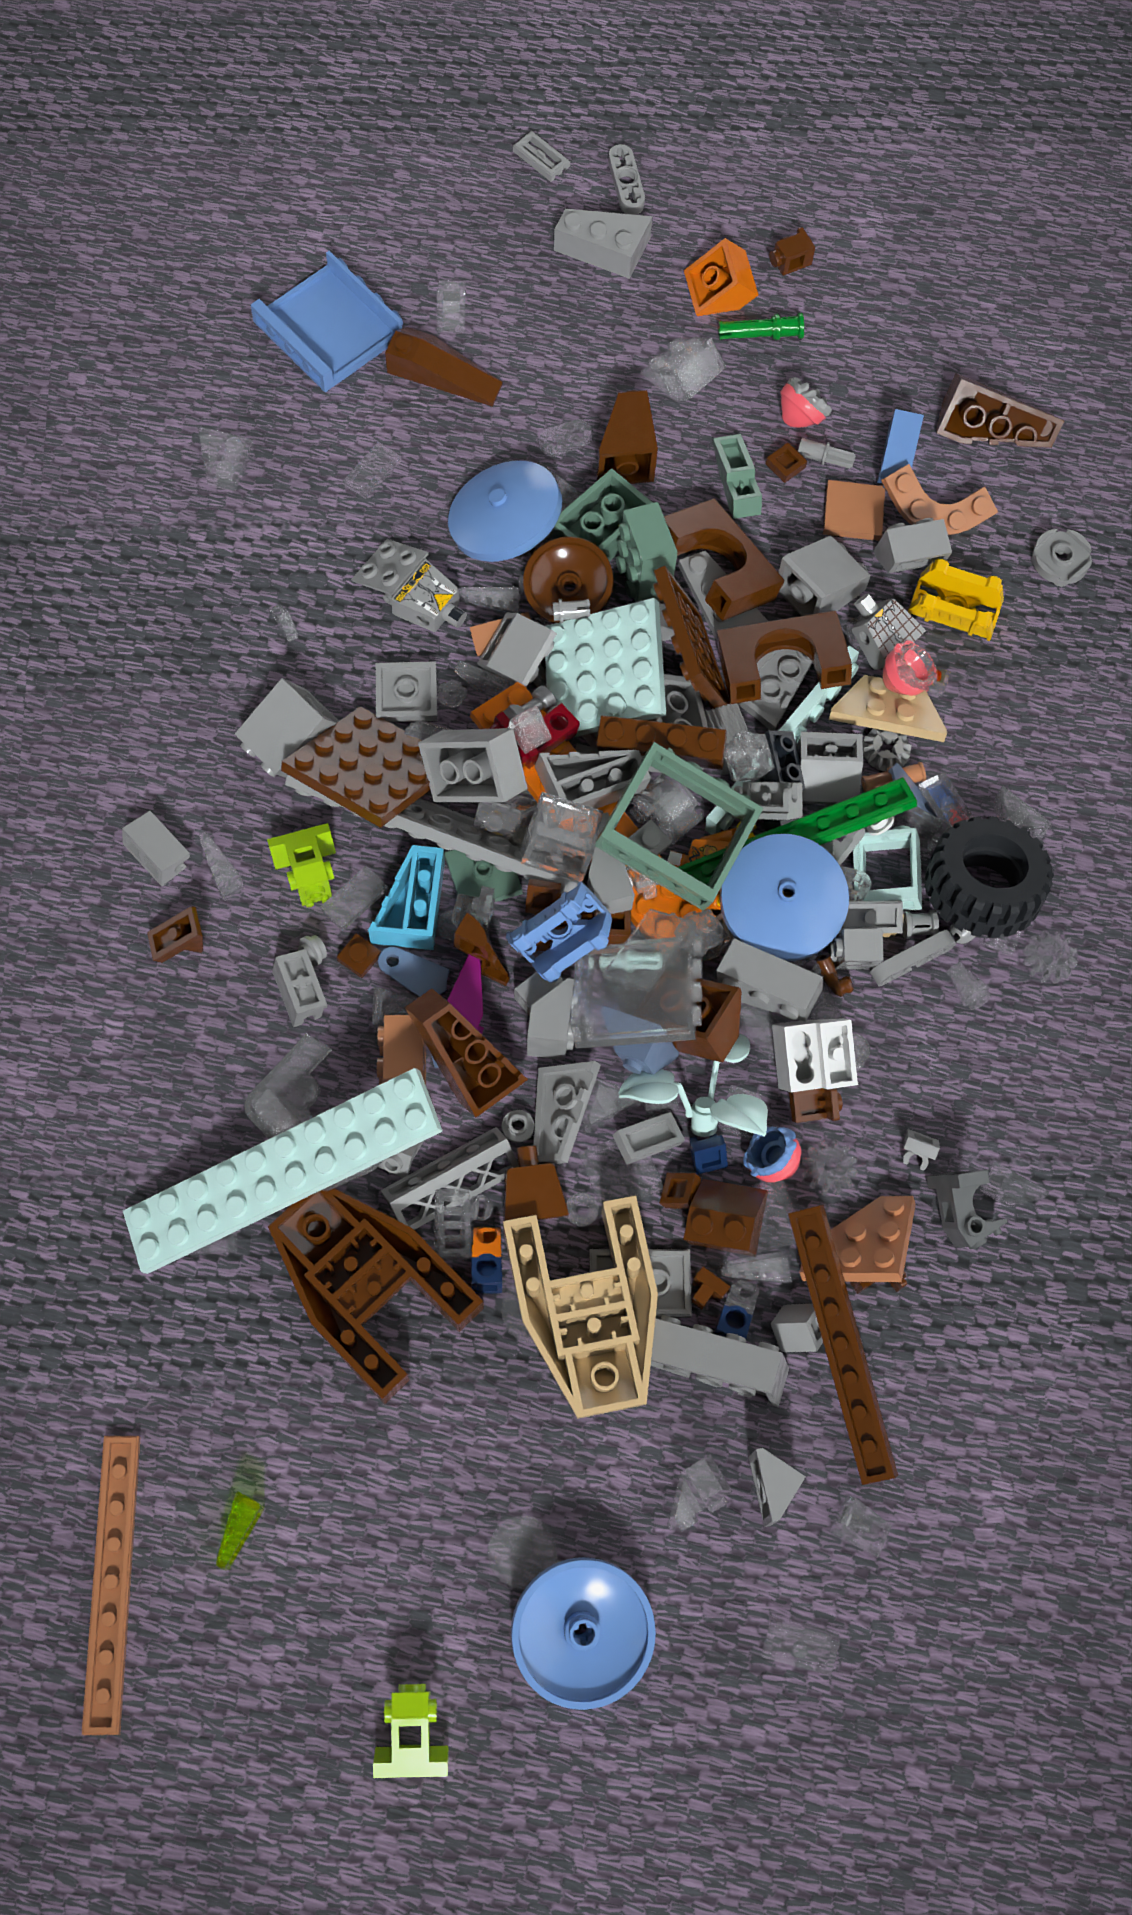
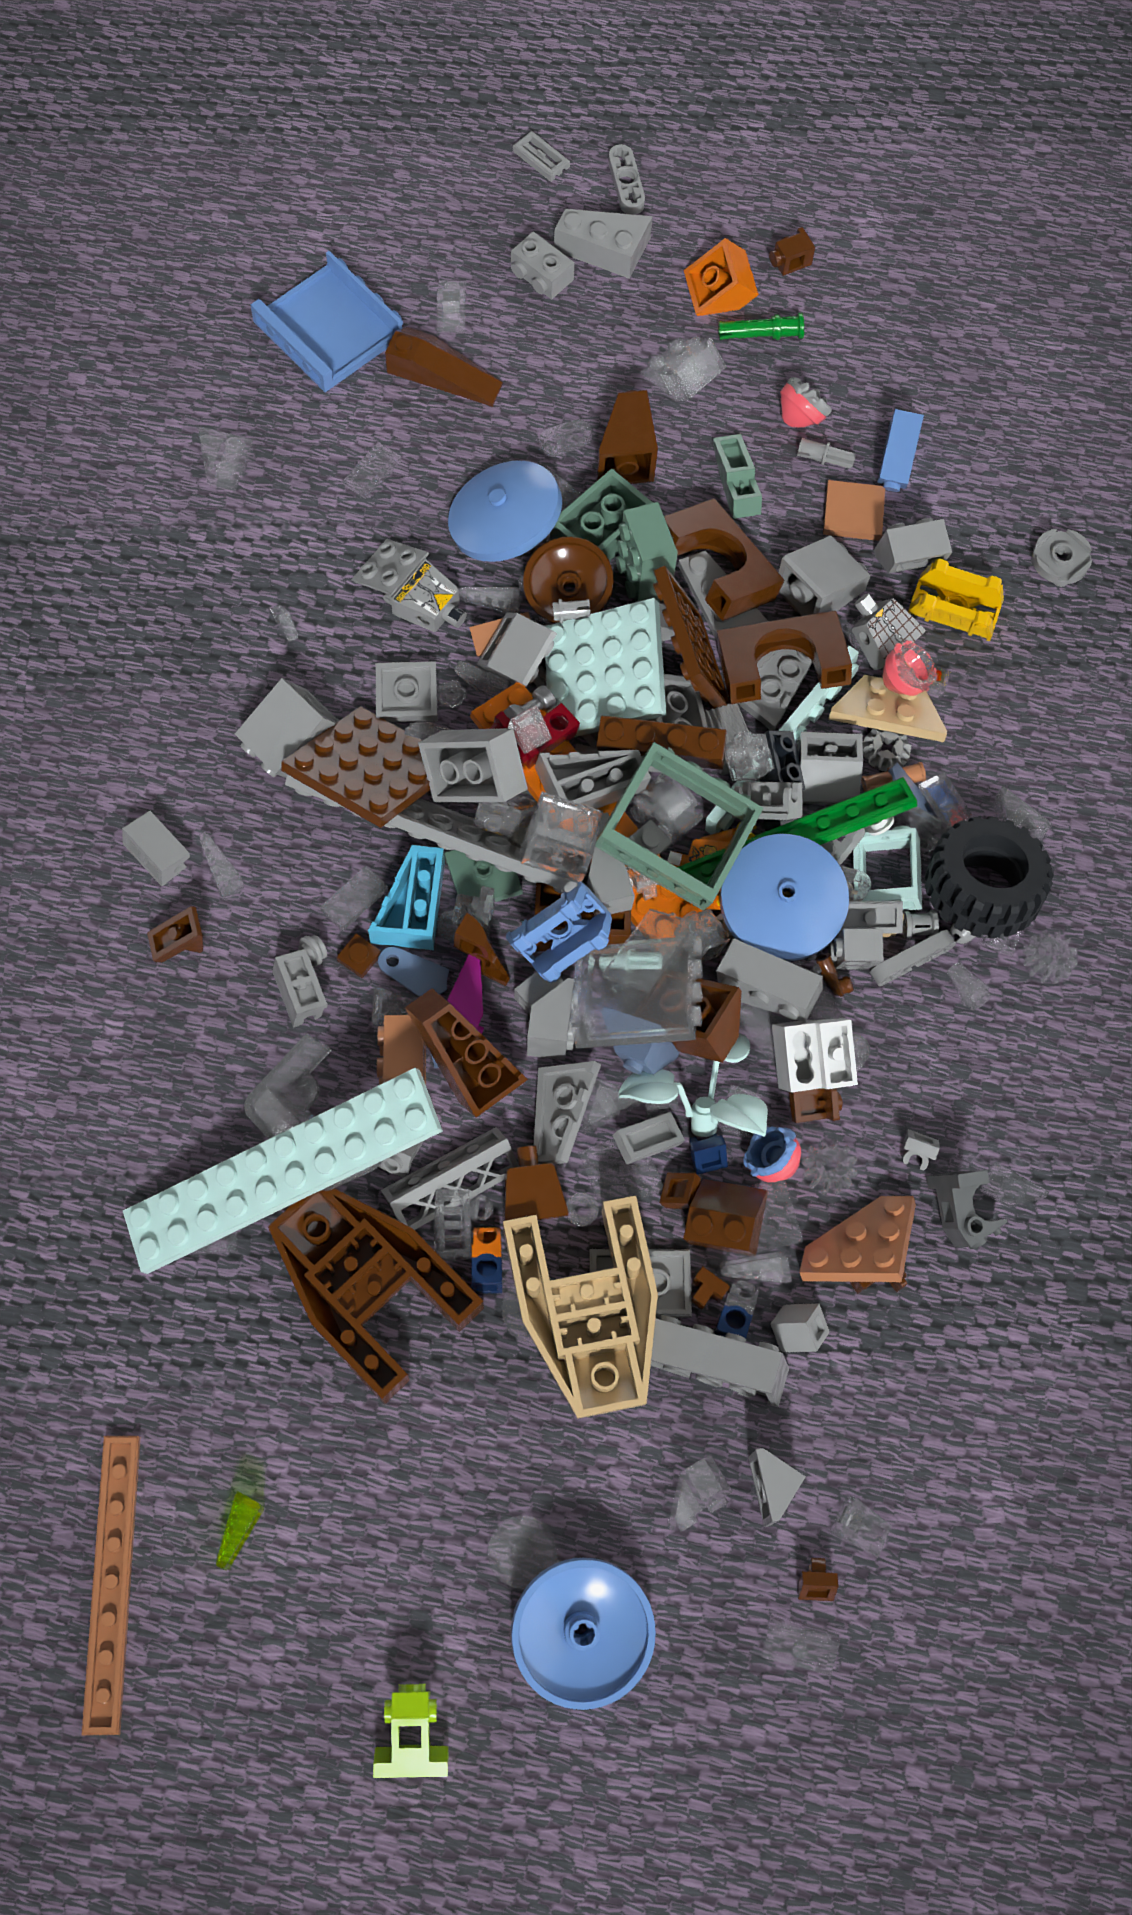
(304, 854): lime tile -> none
(518, 1135): light grey plate -> none
(541, 895): reddish brown plate -> none
(542, 265): none -> light grey brick
(786, 462): reddish brown plate -> none
(817, 1583): none -> reddish brown tile
(843, 1345): reddish brown plate -> none
(916, 505): nougat plate -> none
(984, 414): reddish brown wedge -> none

